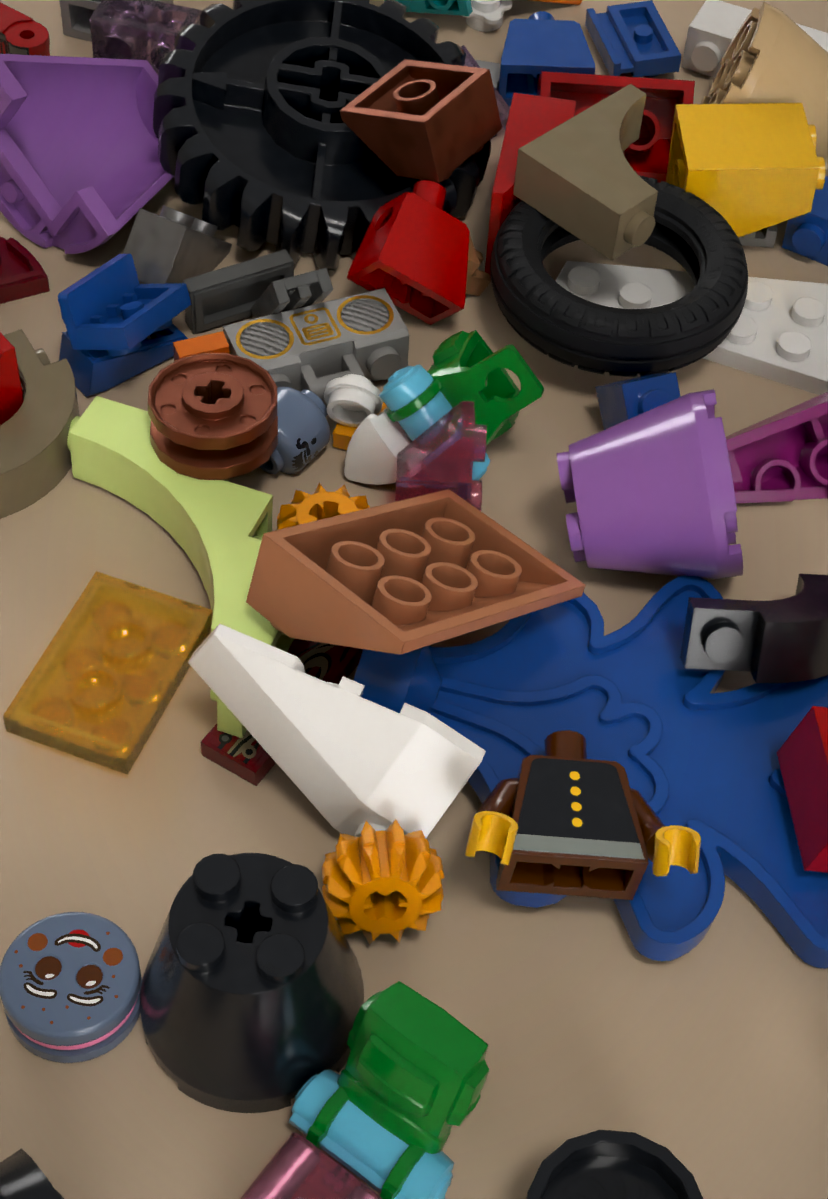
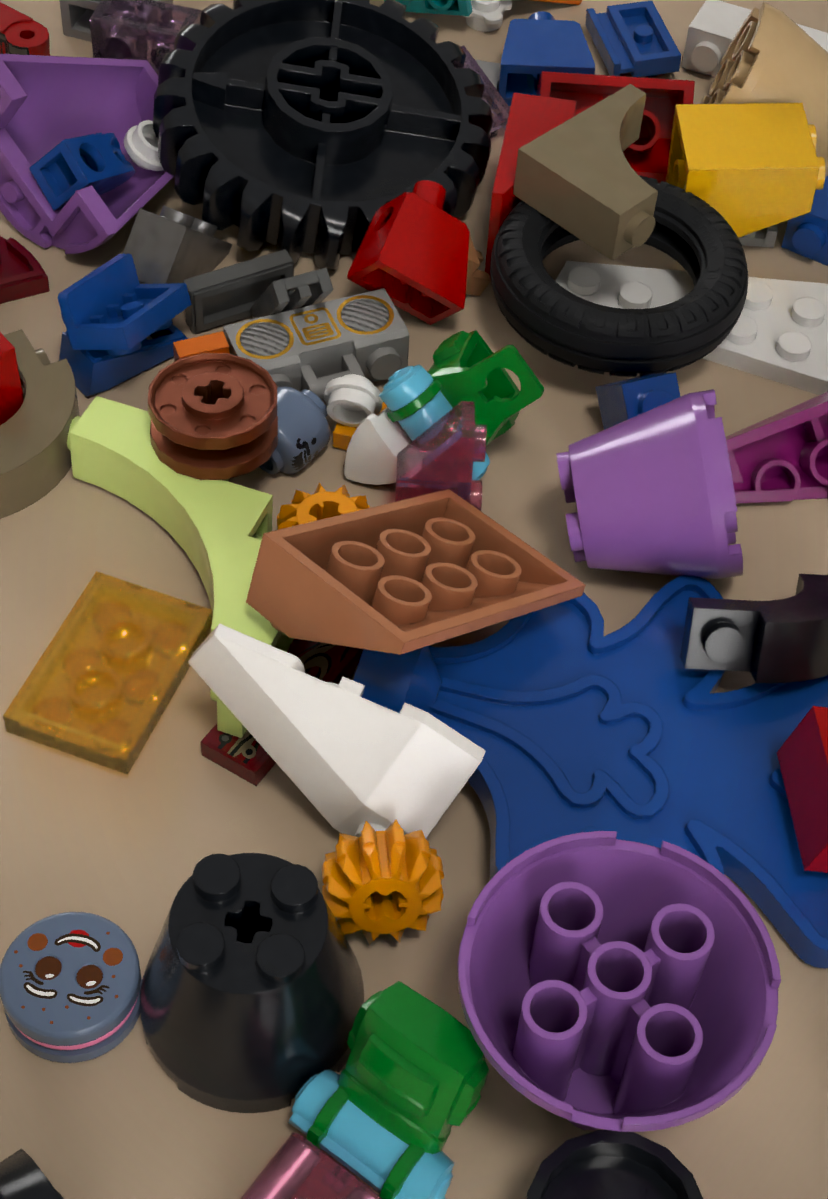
(79, 164): none -> blue leg
(143, 146): none -> white plate
(426, 117): copper slope -> none
(576, 827): torso -> none
(618, 982): none -> medium lavender cone

